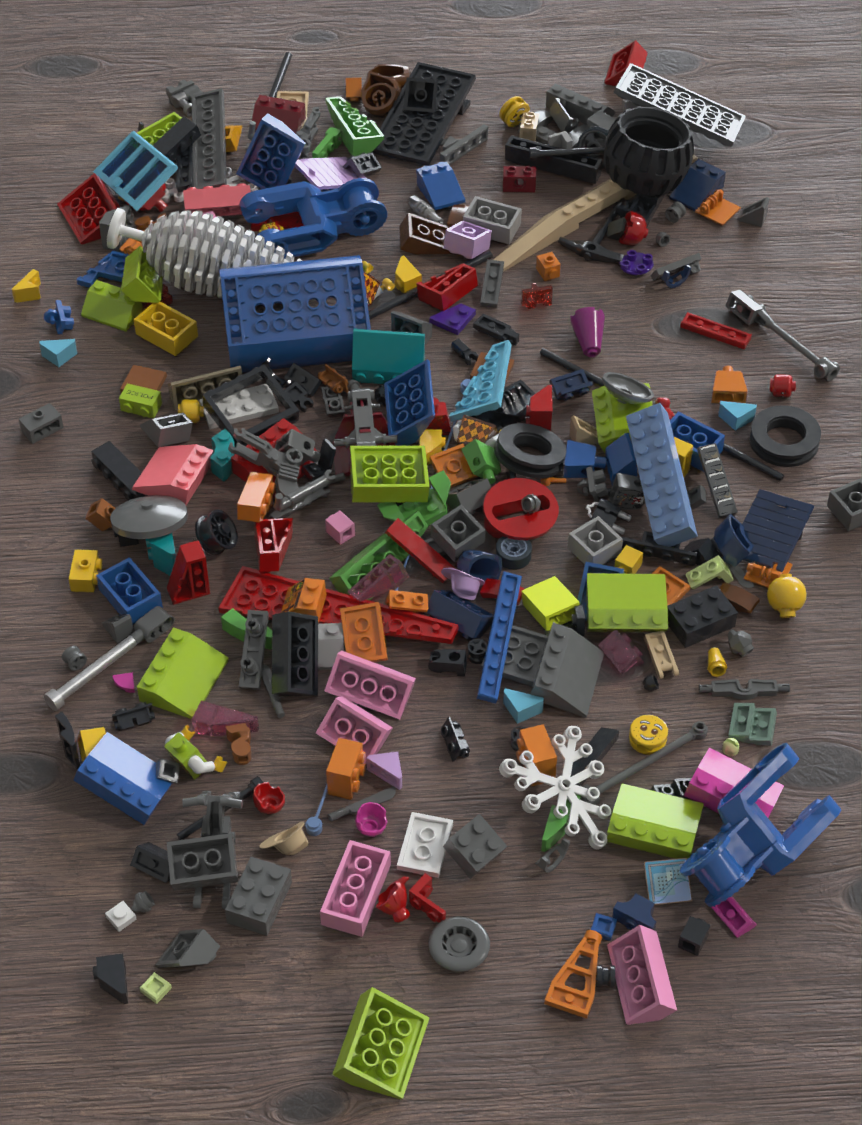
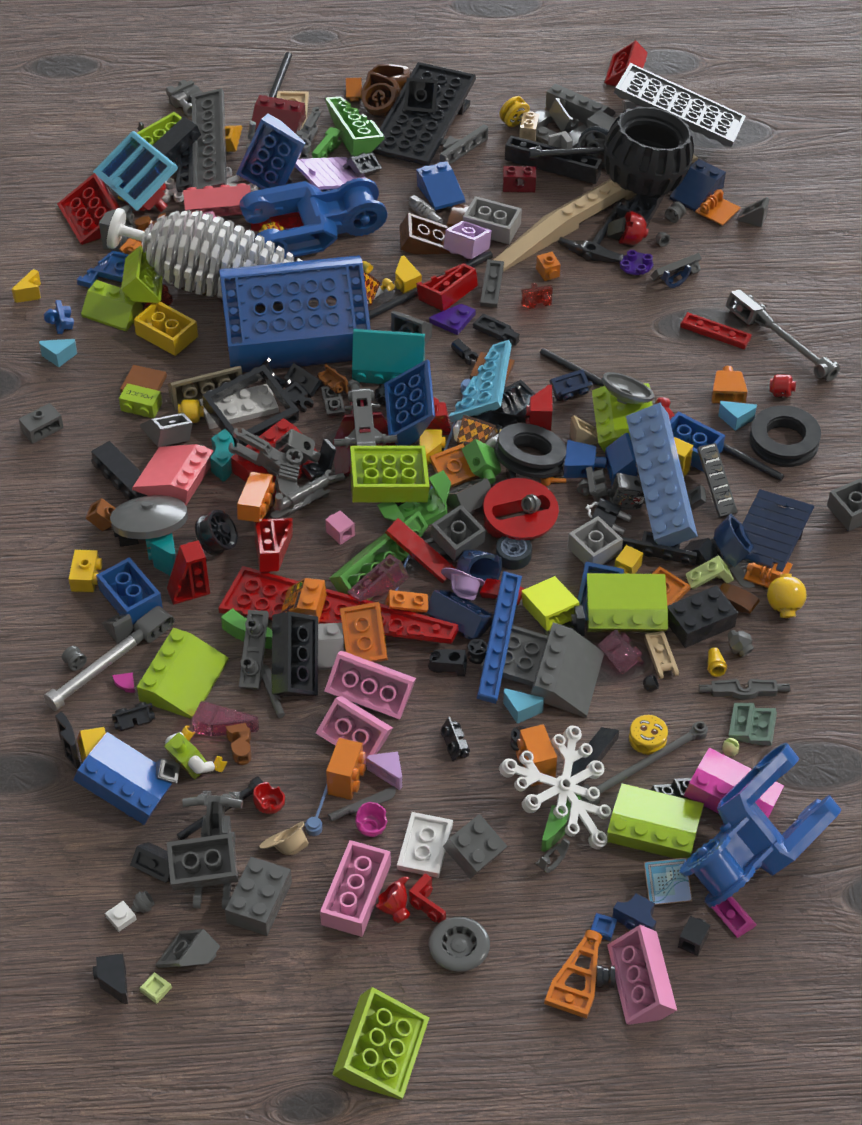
(589, 328): magenta cone -> none

